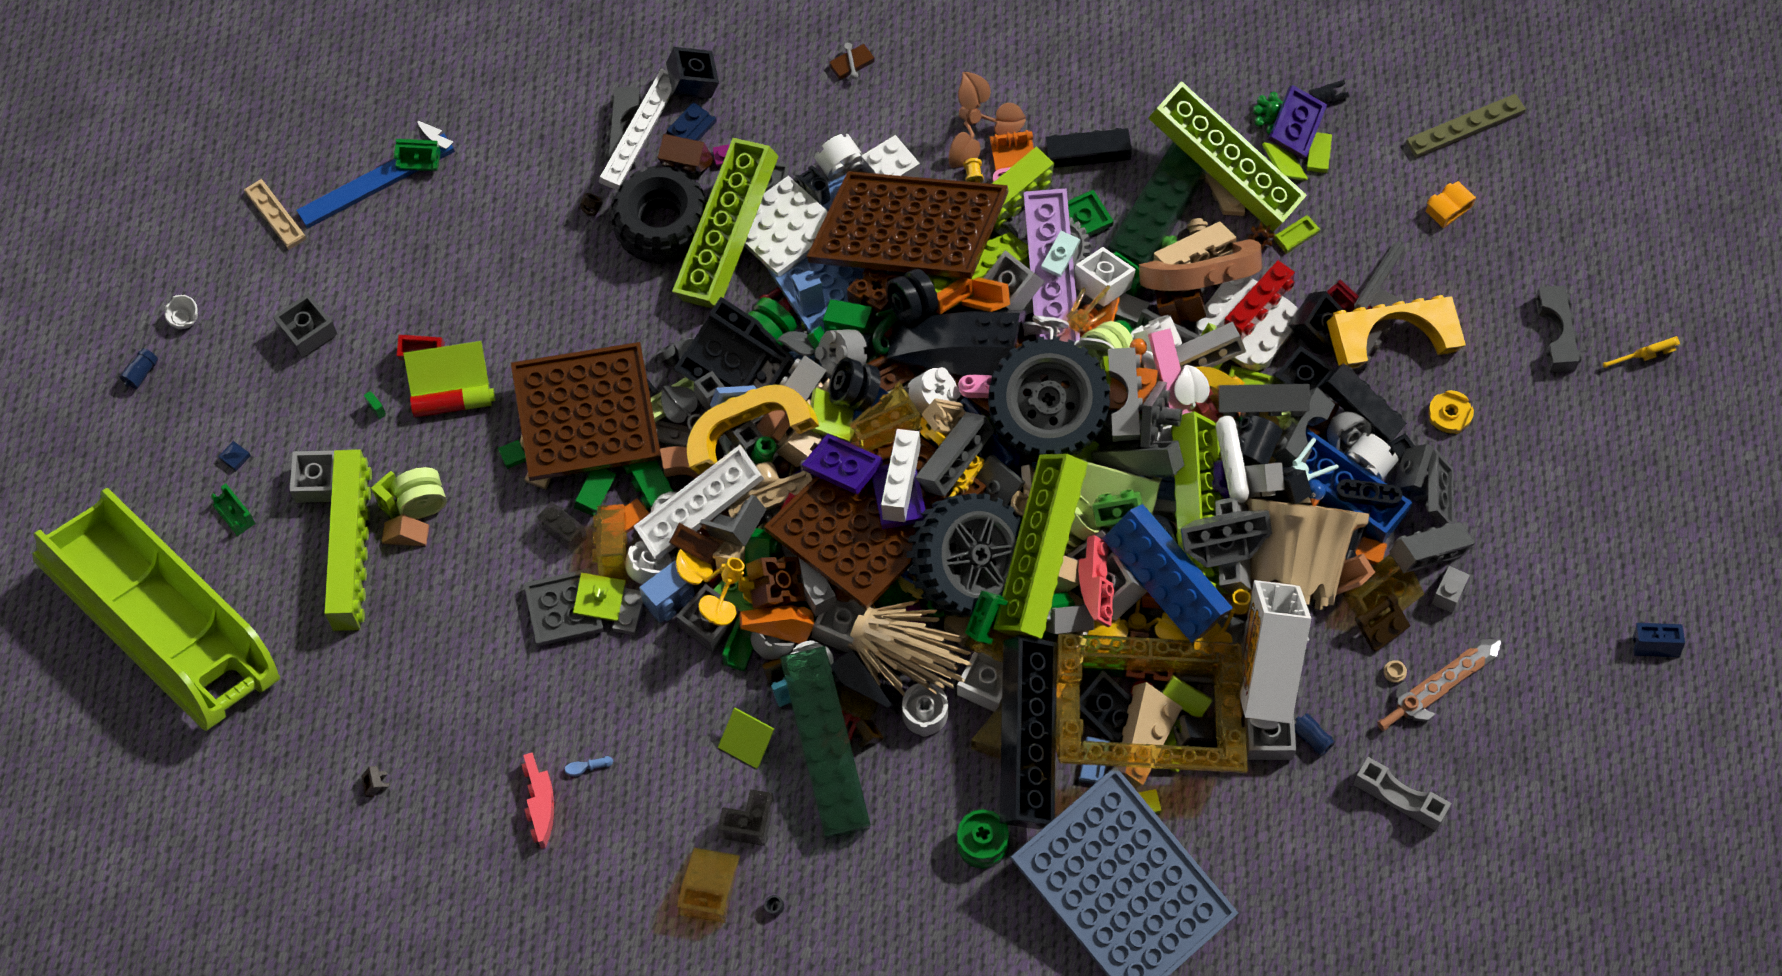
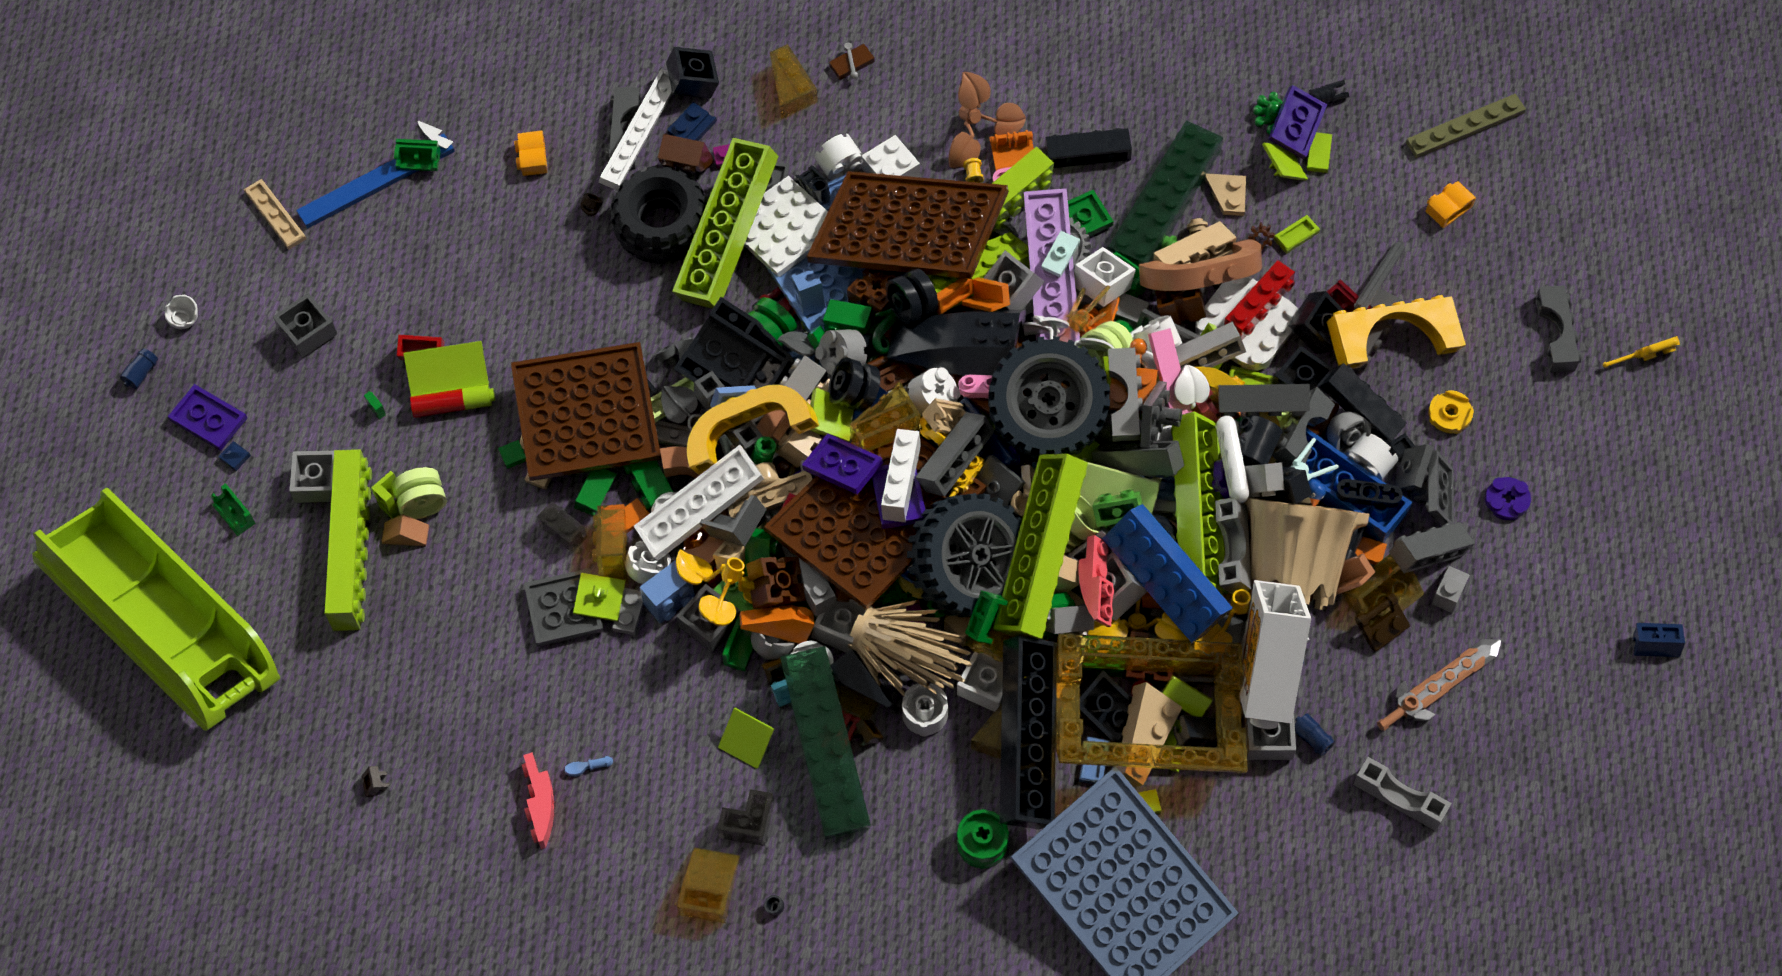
(207, 417): none -> dark purple plate
(531, 153): none -> light orange brick
(694, 543): reddish brown tile -> none
(792, 84): none -> clear yellow wedge
(1226, 537): dark grey wedge -> none
(1227, 156): lime brick -> none
(1395, 671): tan plate -> none
(1499, 506): none -> dark purple plate

